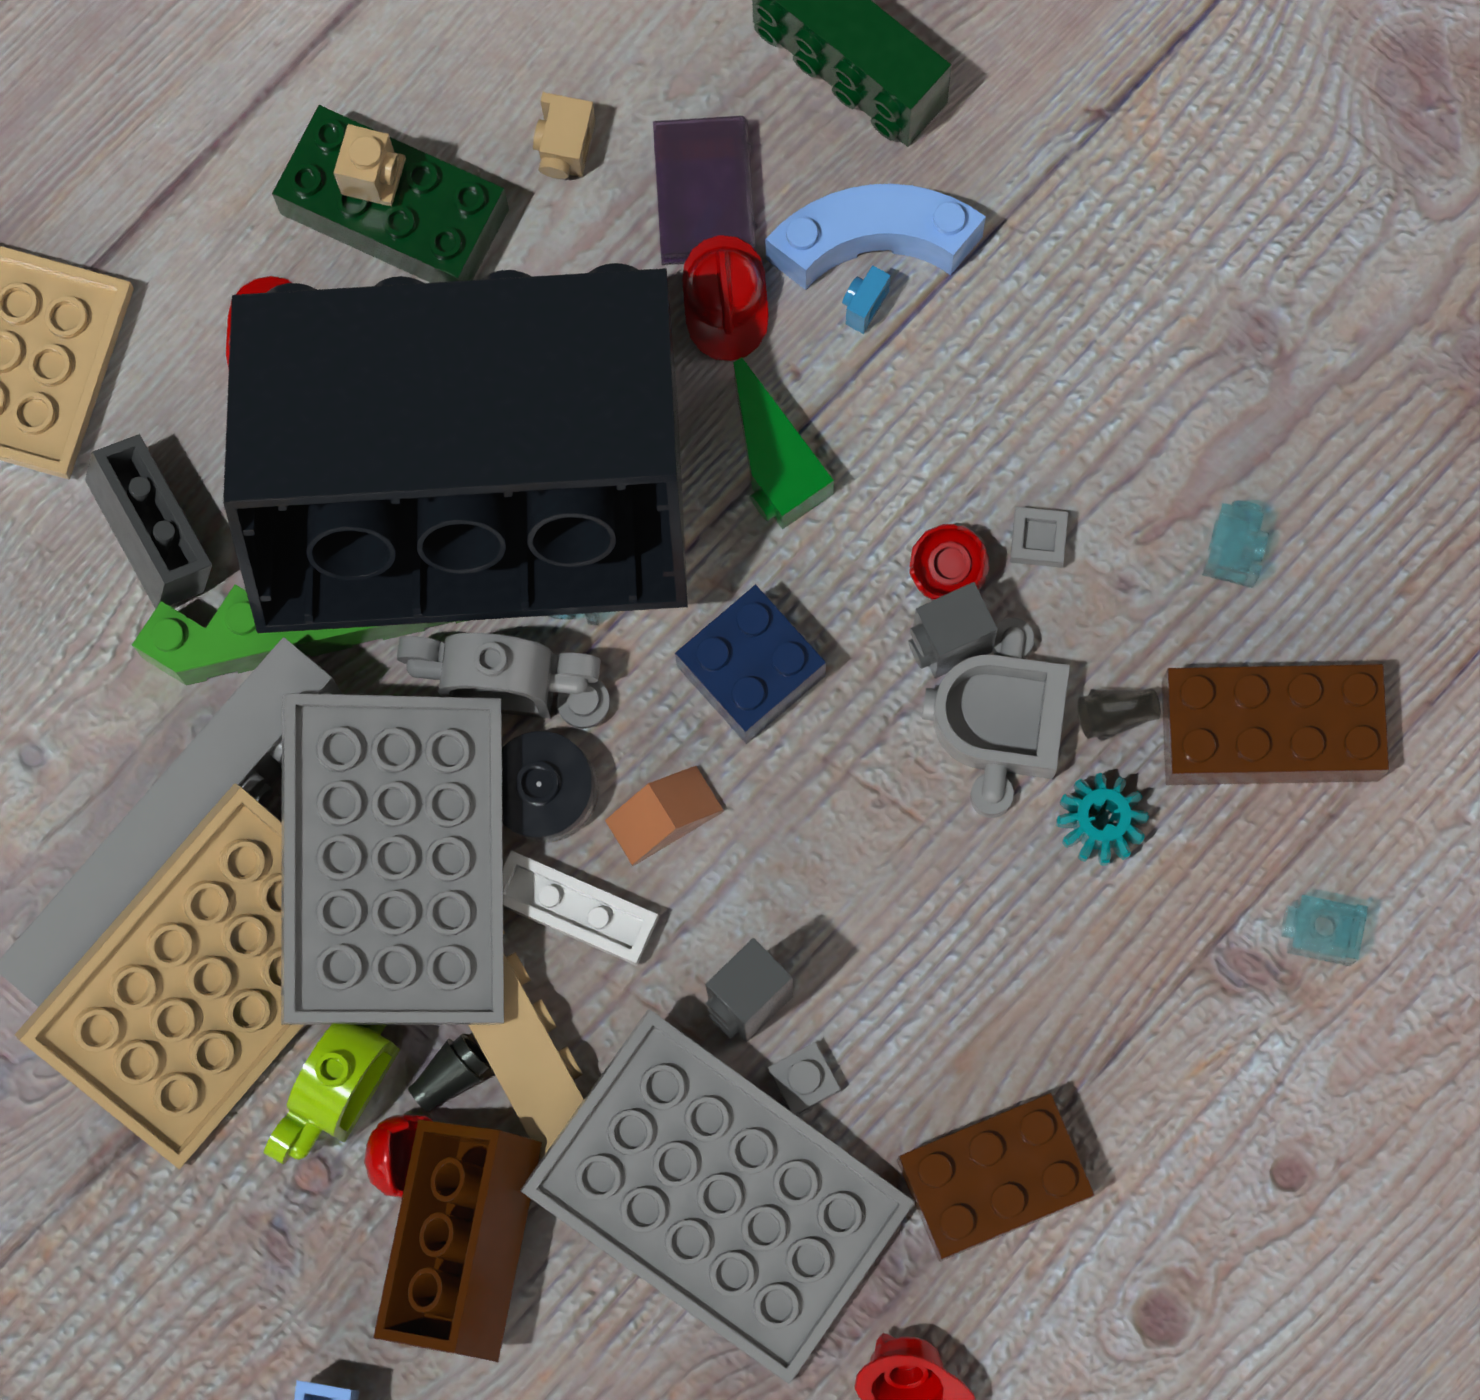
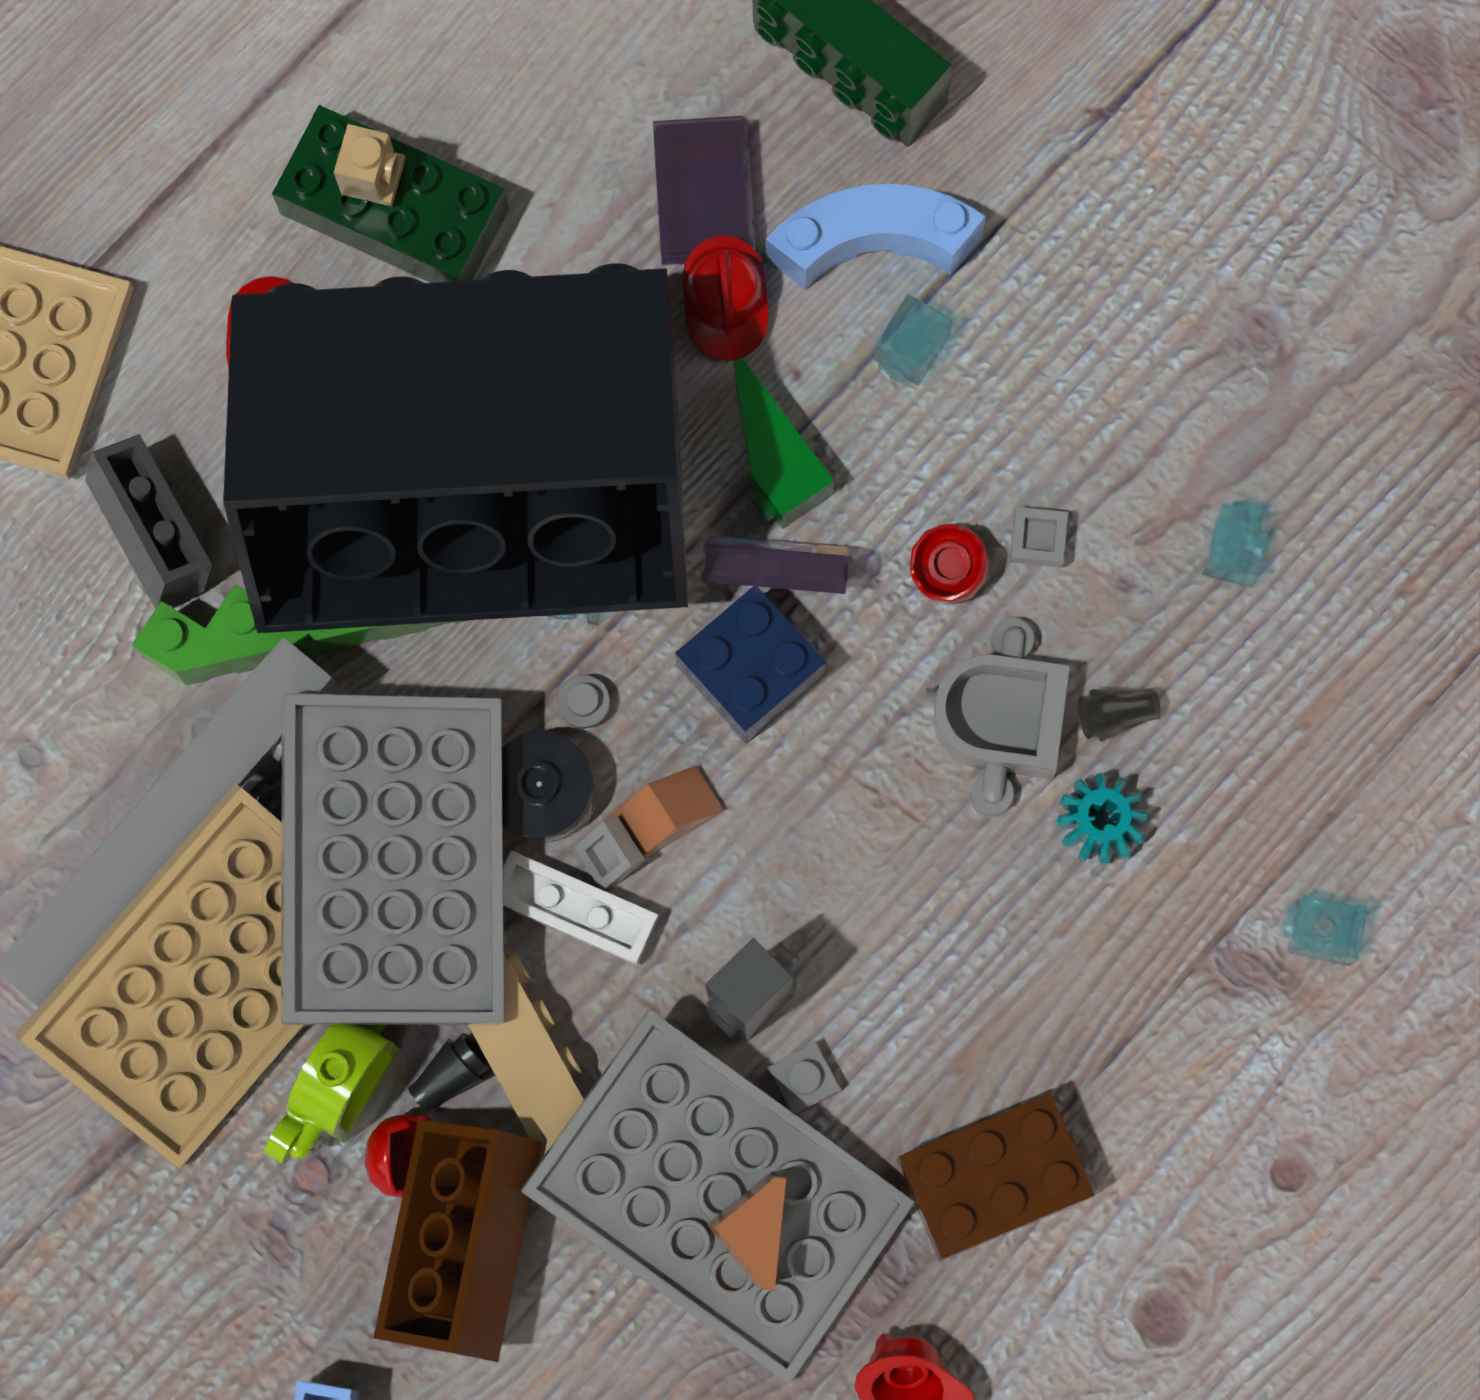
(499, 667): light grey piece -> none
(564, 135): tan brick -> none
(609, 853): none -> light grey plate
(753, 1229): none -> nougat slope
(776, 564): none -> clear purple piece
(865, 298): dark azure plate -> none
(911, 341): none -> clear light blue brick
(952, 630): dark grey brick -> none
(1274, 724): reddish brown brick -> none

